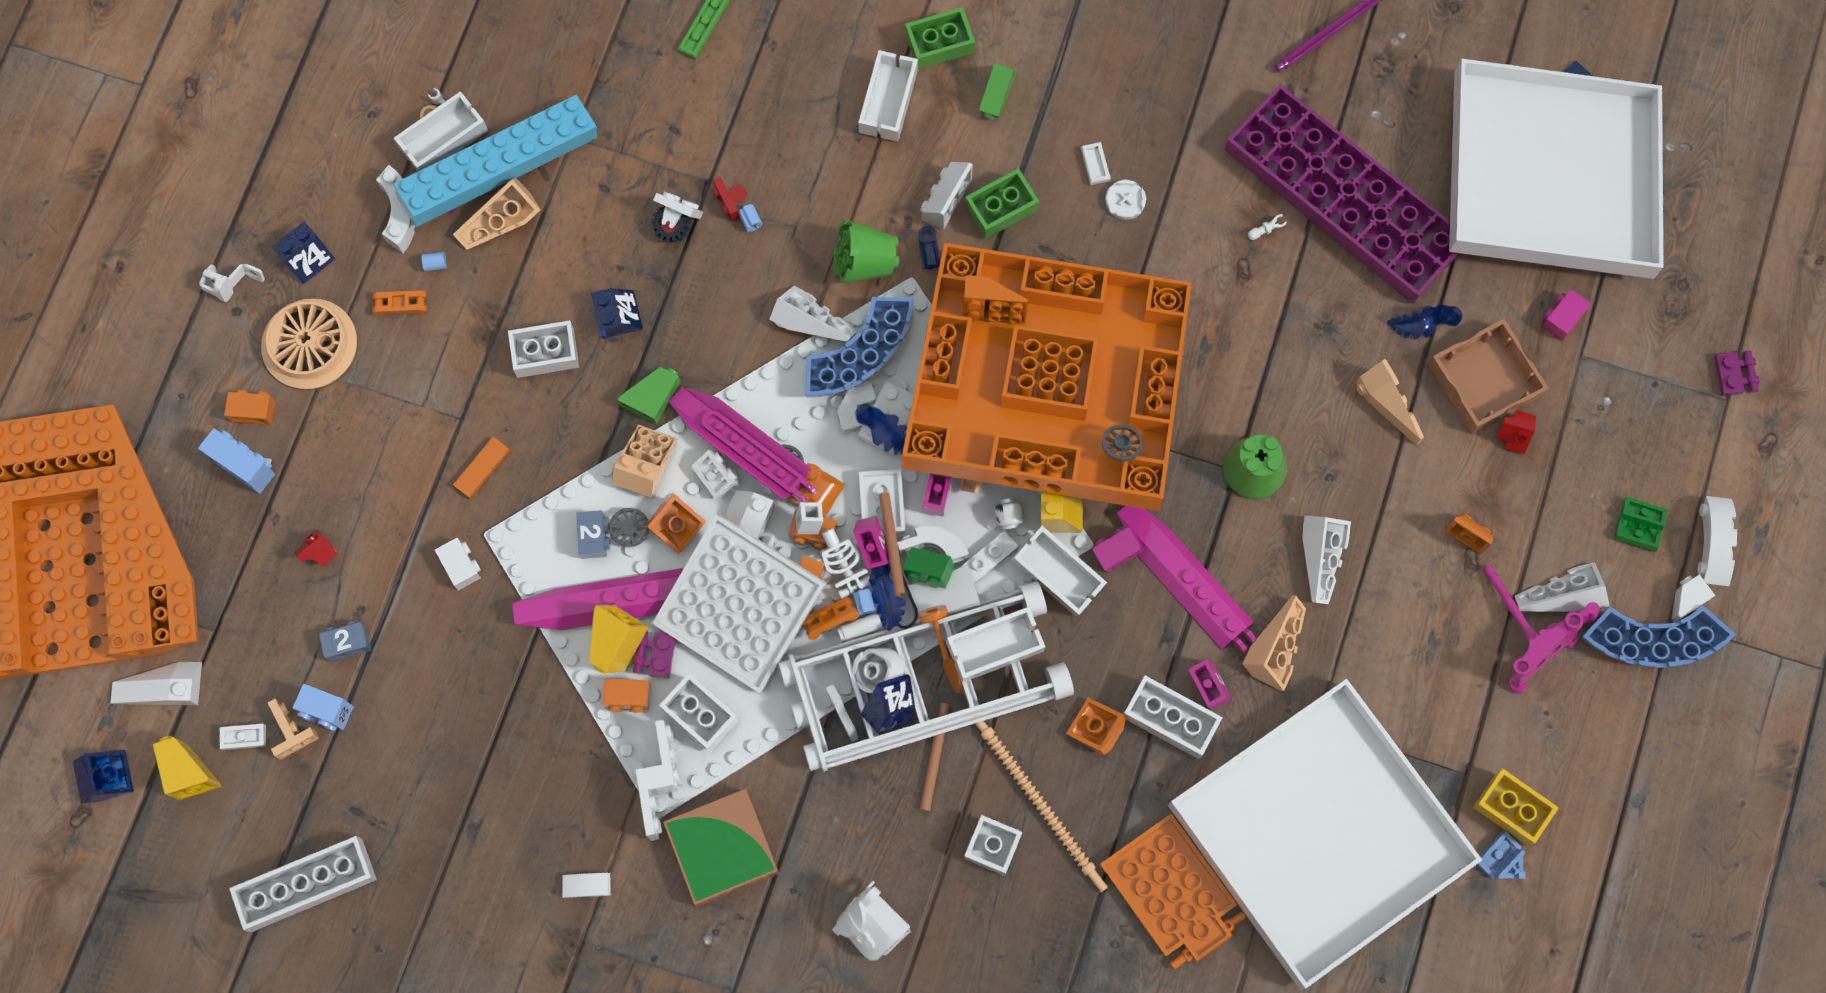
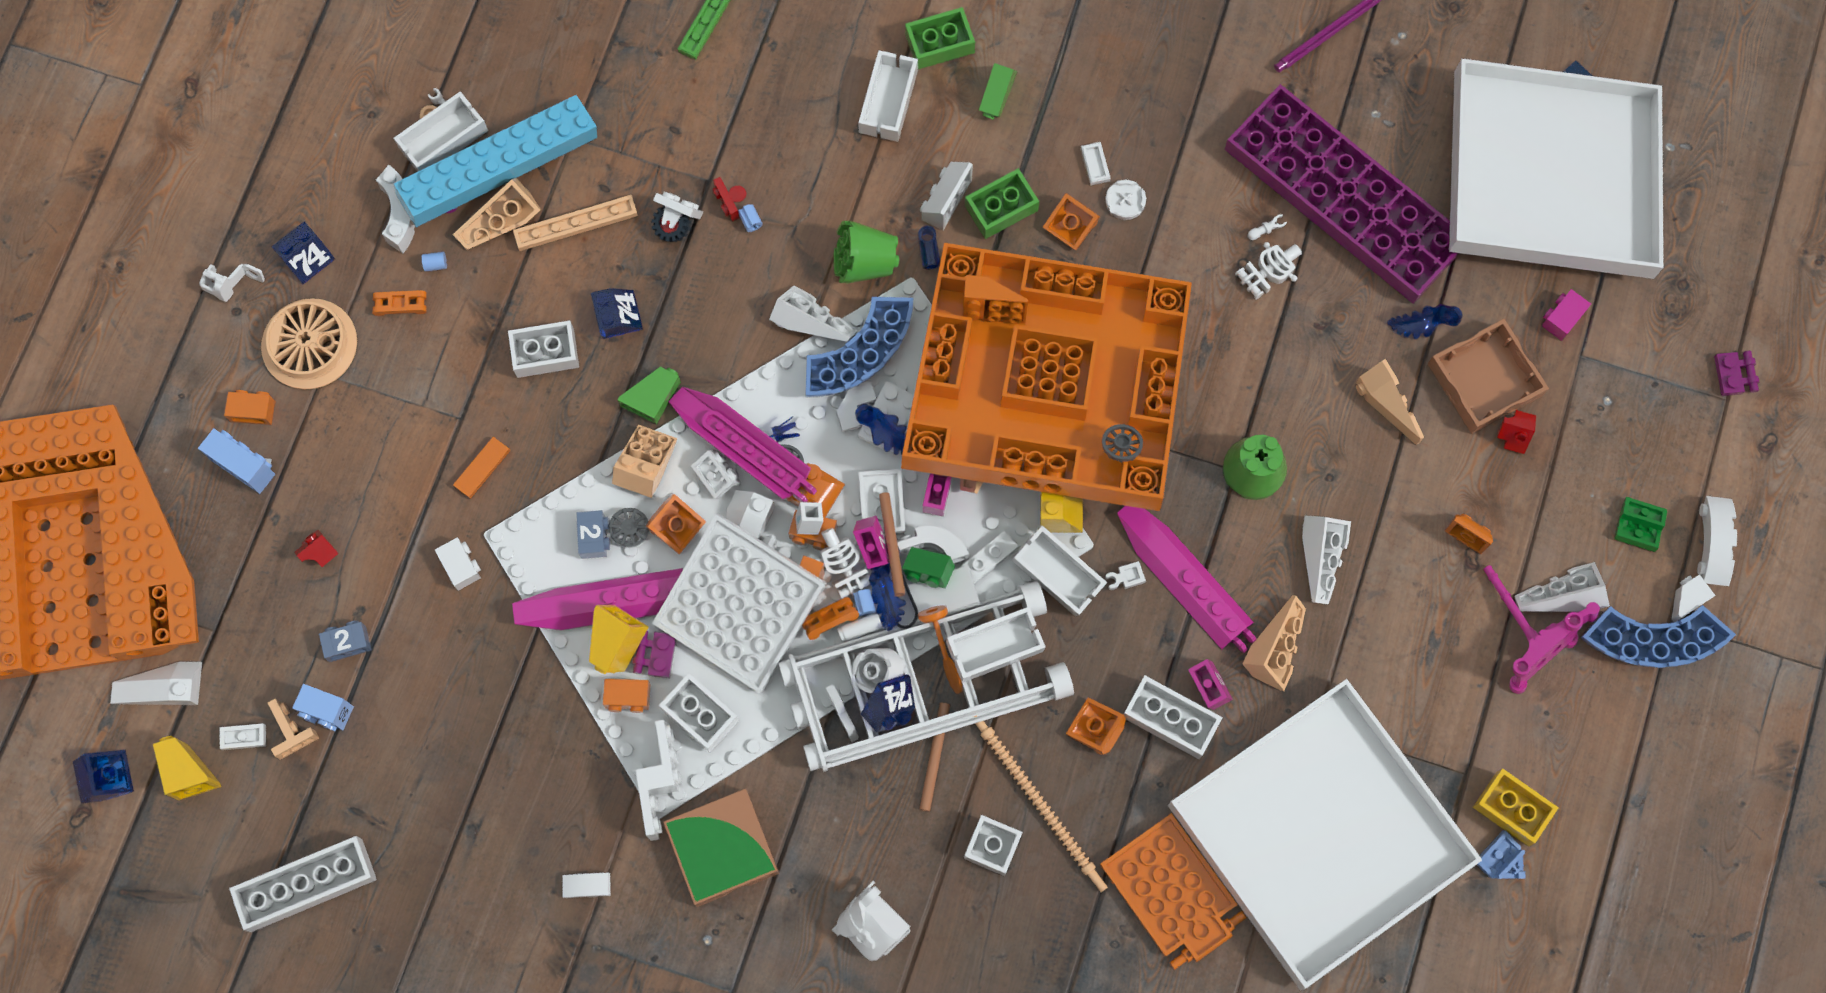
(575, 223): none -> light nougat plate
(778, 431): none -> clear blue piece
(1009, 514): white head -> none
(1071, 221): none -> orange slope
(1118, 548): dark pink brick -> none
(1129, 575): none -> white plate
(1281, 266): none -> white torso

